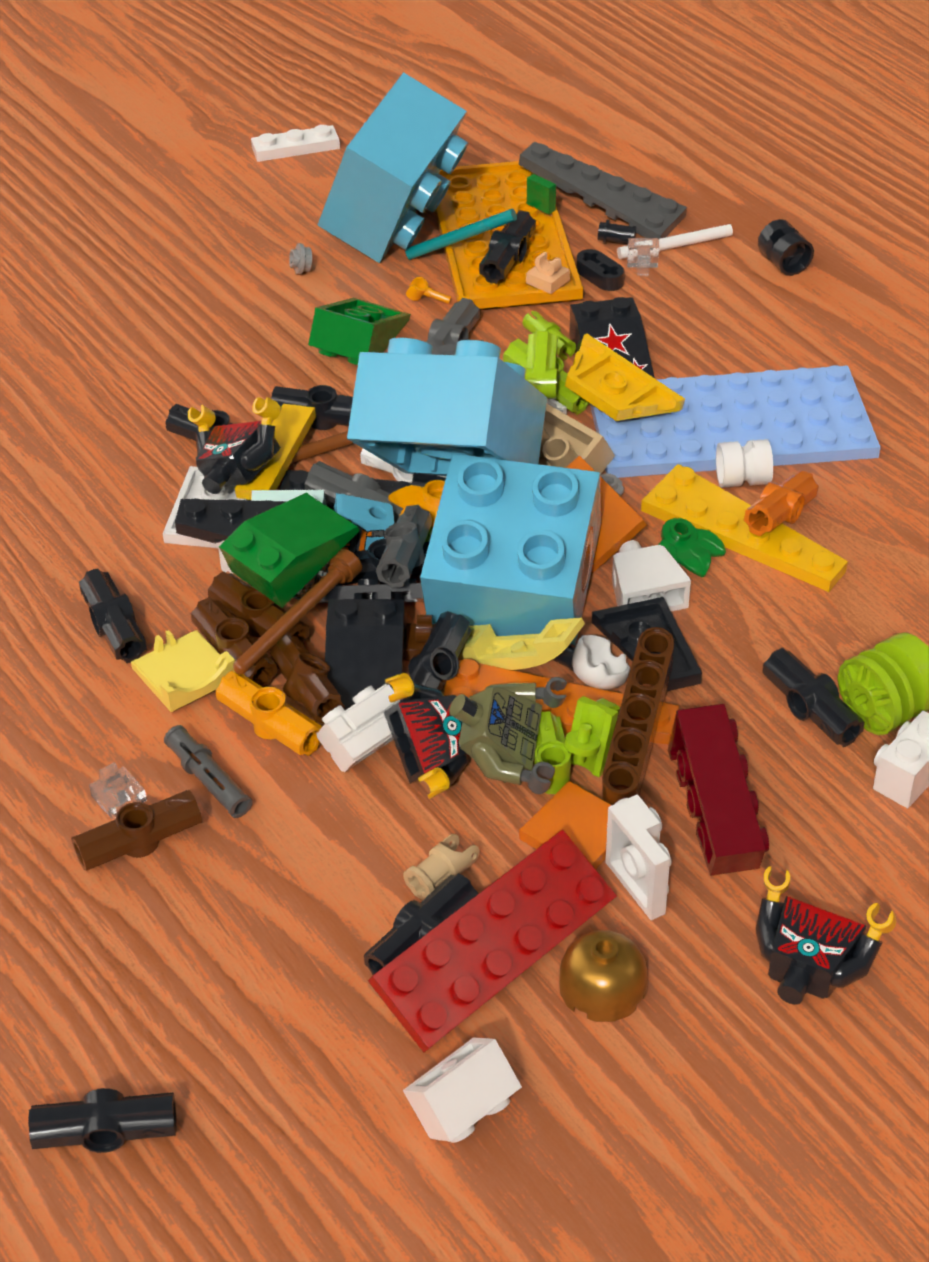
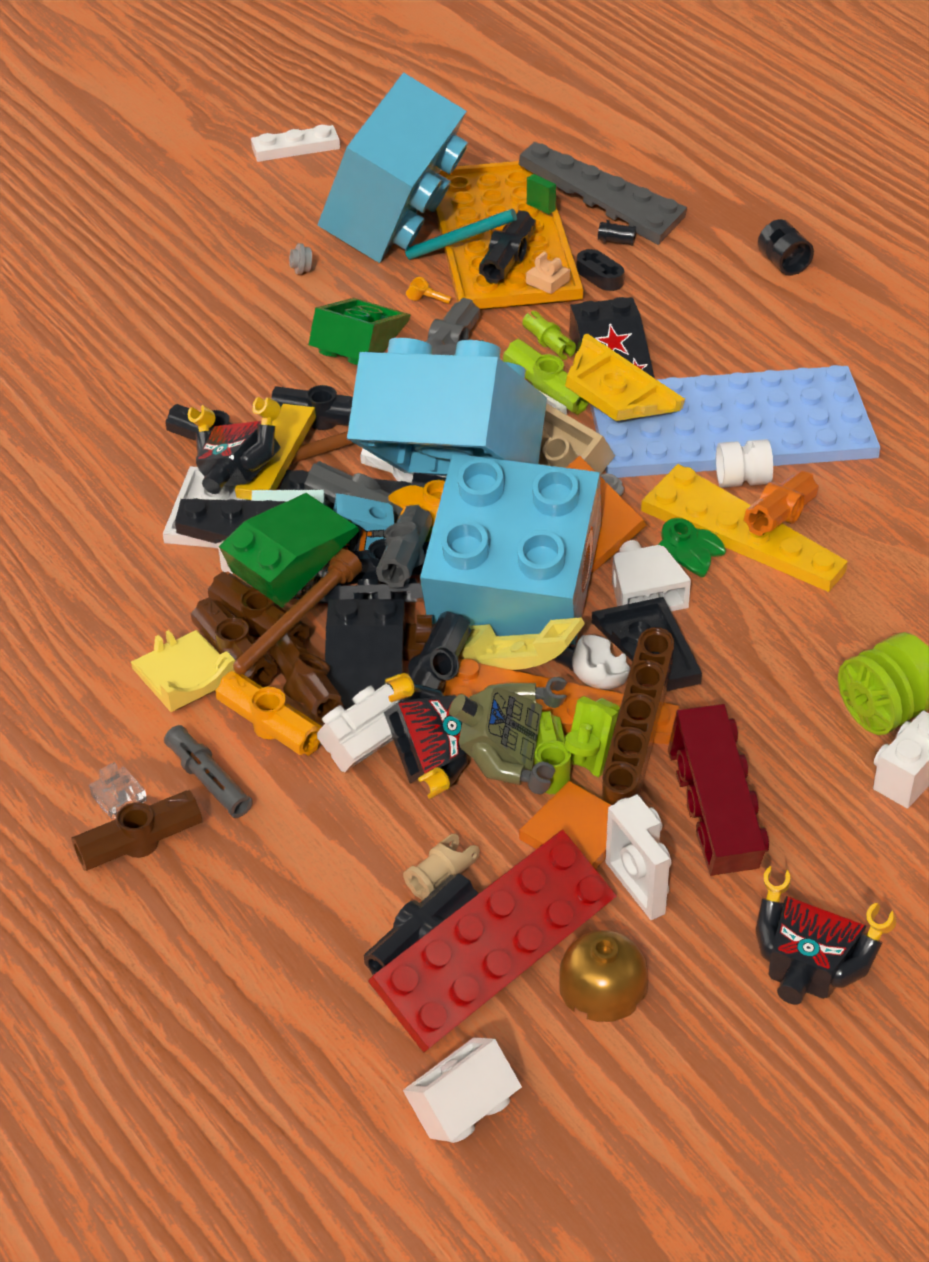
(102, 1120): black piece -> none
(112, 615): black piece -> none
(541, 363): lime piece -> none
(643, 254): clear tile -> none
(686, 239): white bar -> none
(813, 697): black piece -> none

